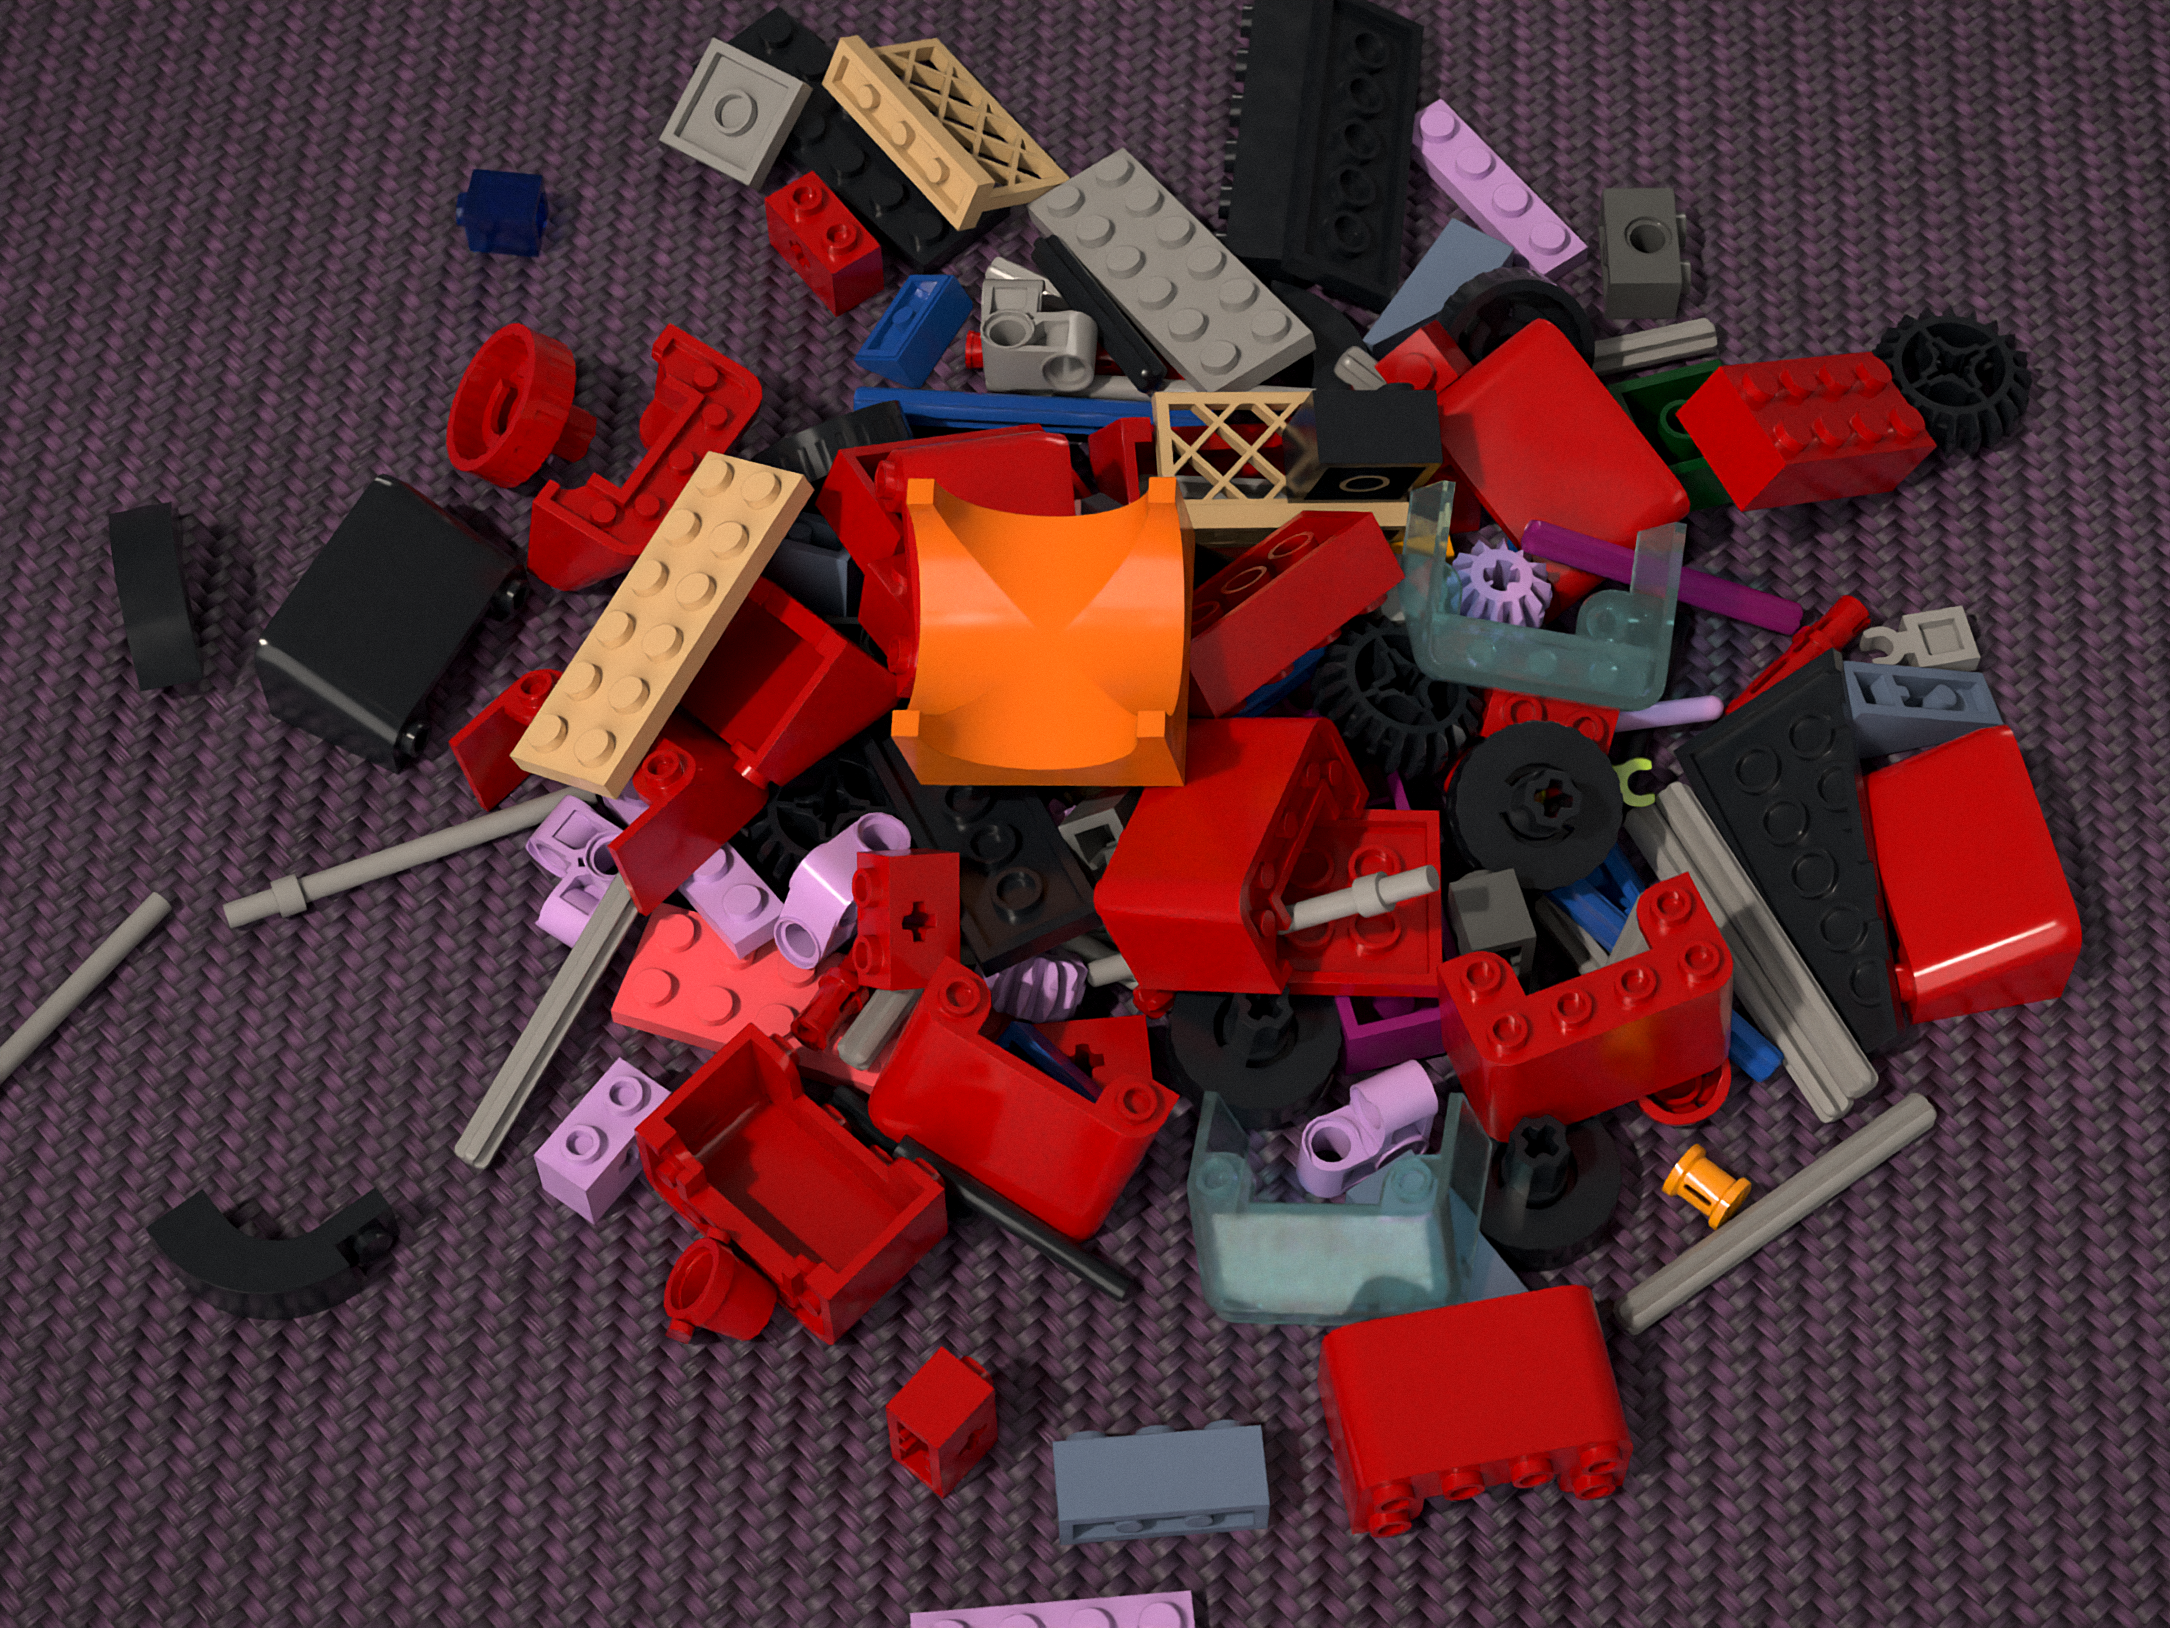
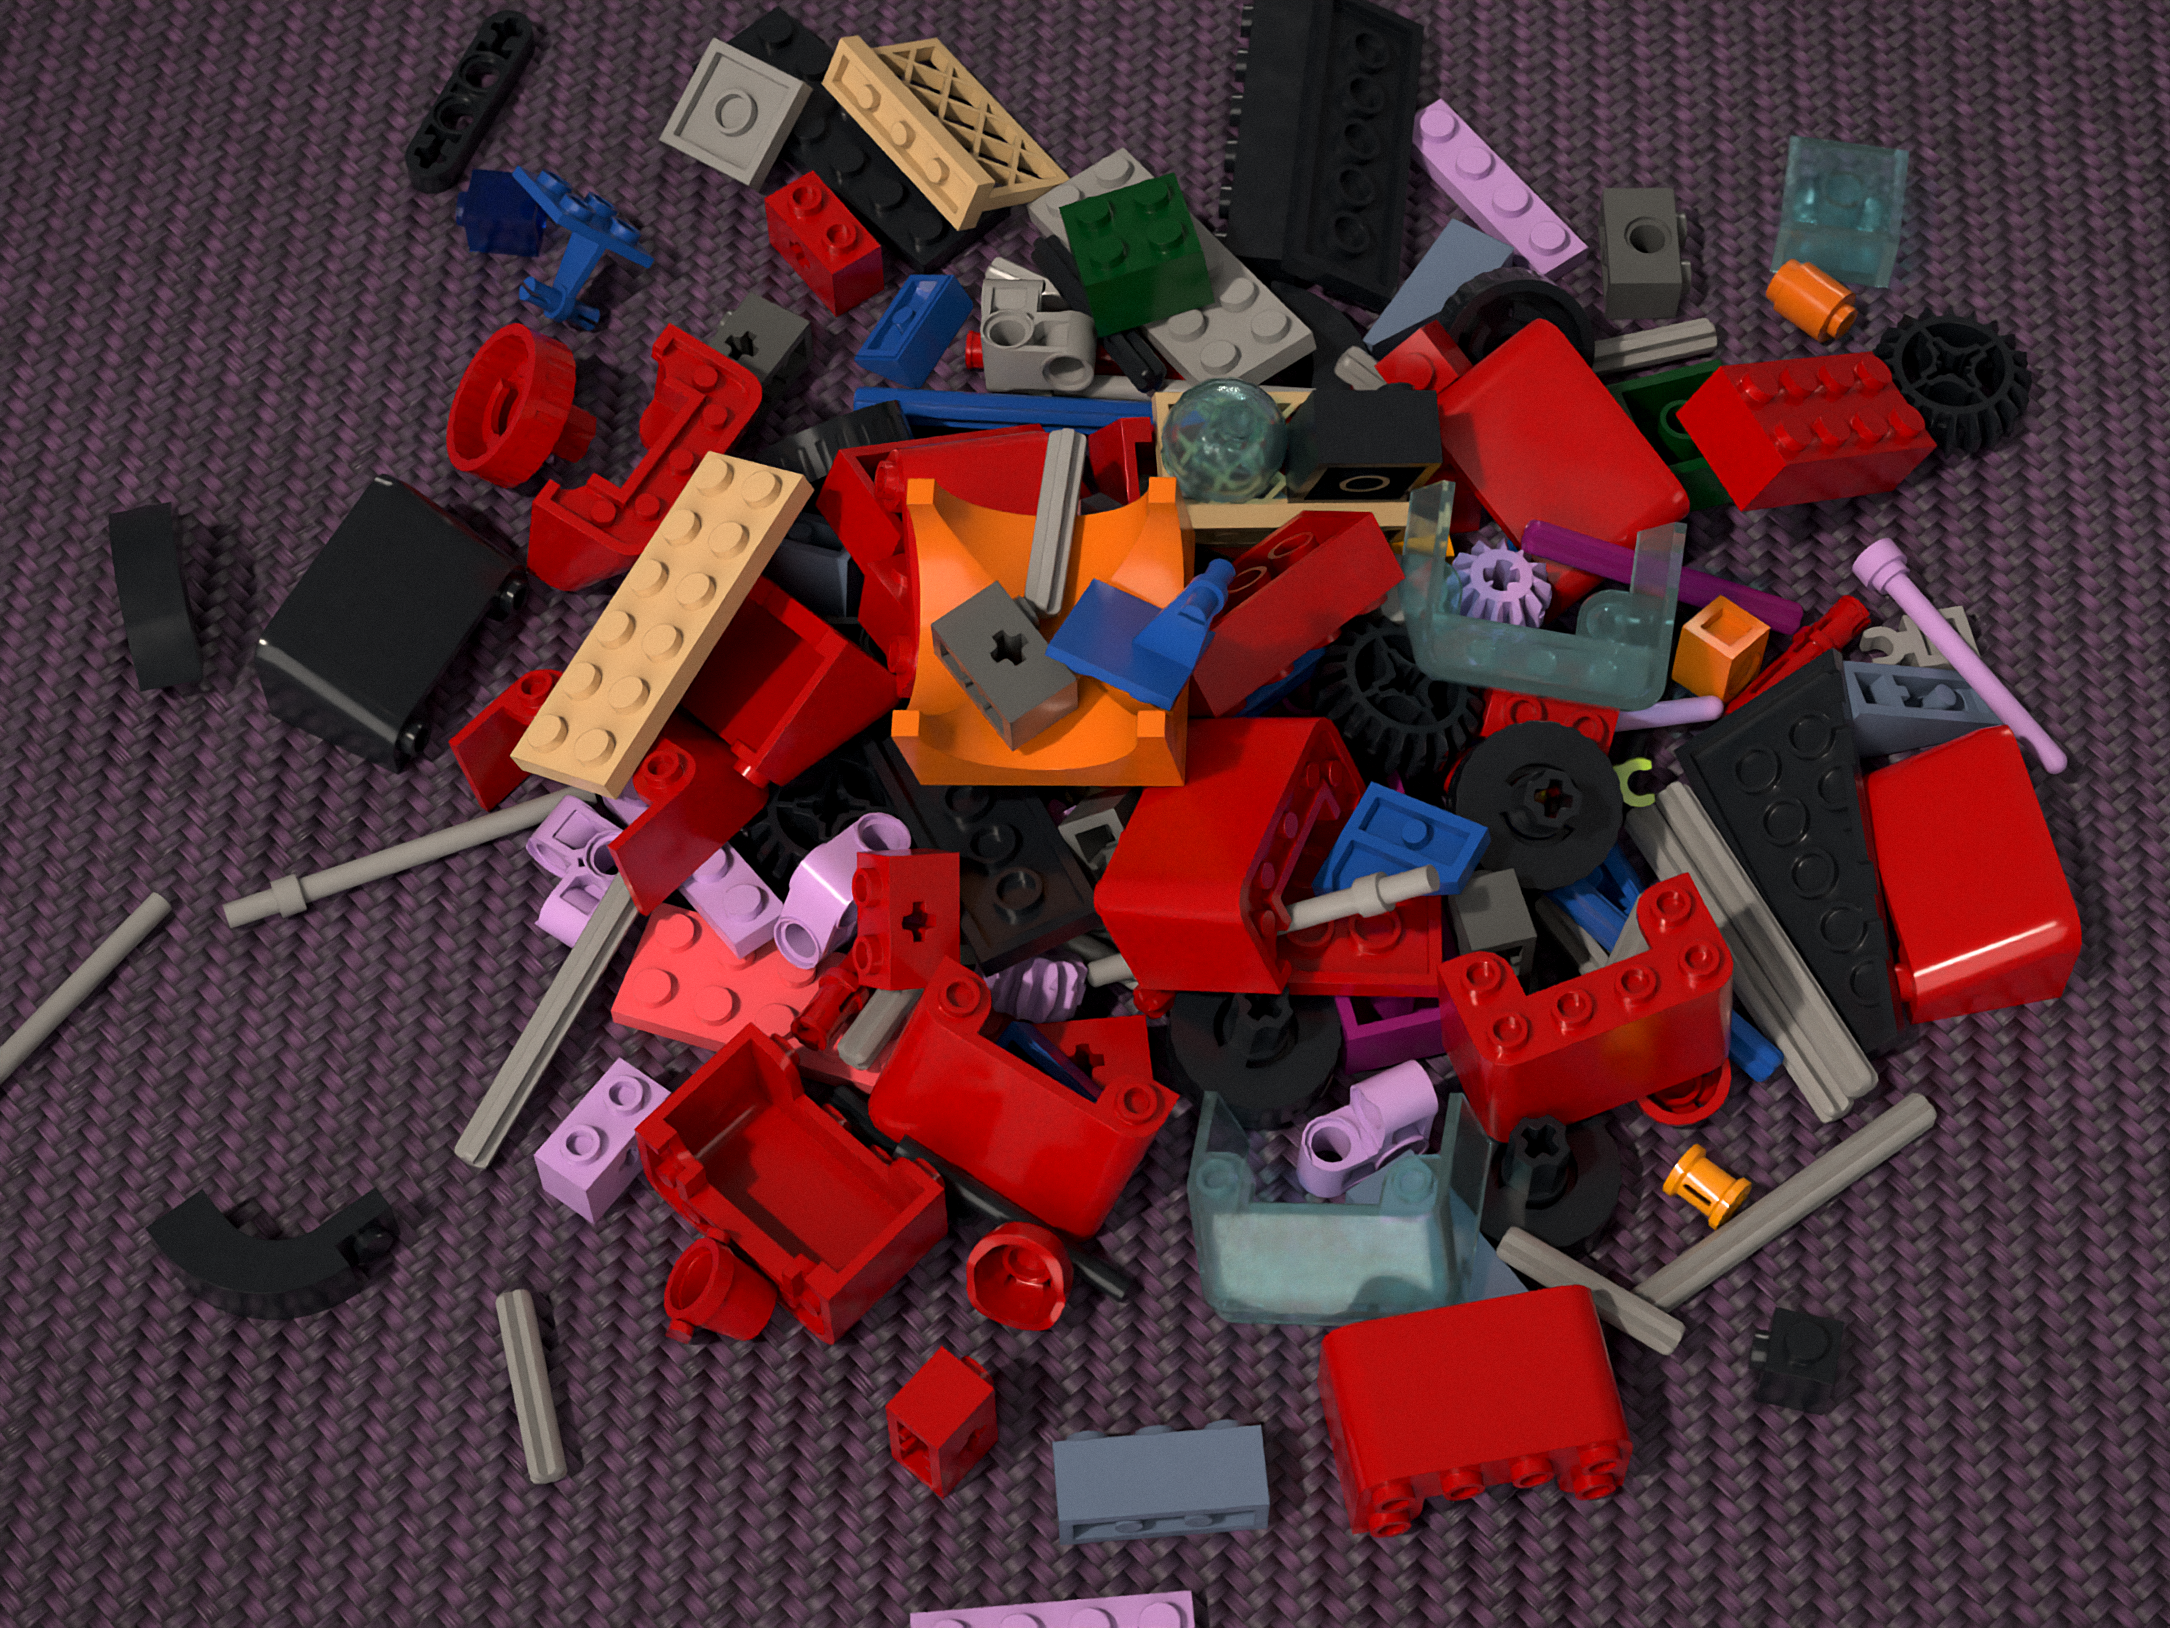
(465, 99): none -> black beam
(531, 1387): none -> light grey axle
(593, 230): none -> blue plate
(768, 344): none -> dark grey brick
(1012, 698): none -> dark grey brick
(1032, 1258): none -> red helmet
(1055, 522): none -> light grey axle
(1137, 254): none -> dark green brick
(1139, 644): none -> blue plate
(1224, 440): none -> clear light blue cylinder
(1402, 834): none -> blue wing
(1612, 1302): none -> light grey axle
(1720, 651): none -> orange brick
(1796, 1360): none -> black brick
(1812, 300): none -> orange brick
(1841, 209): none -> clear light blue brick
(1885, 570): none -> lavender piece

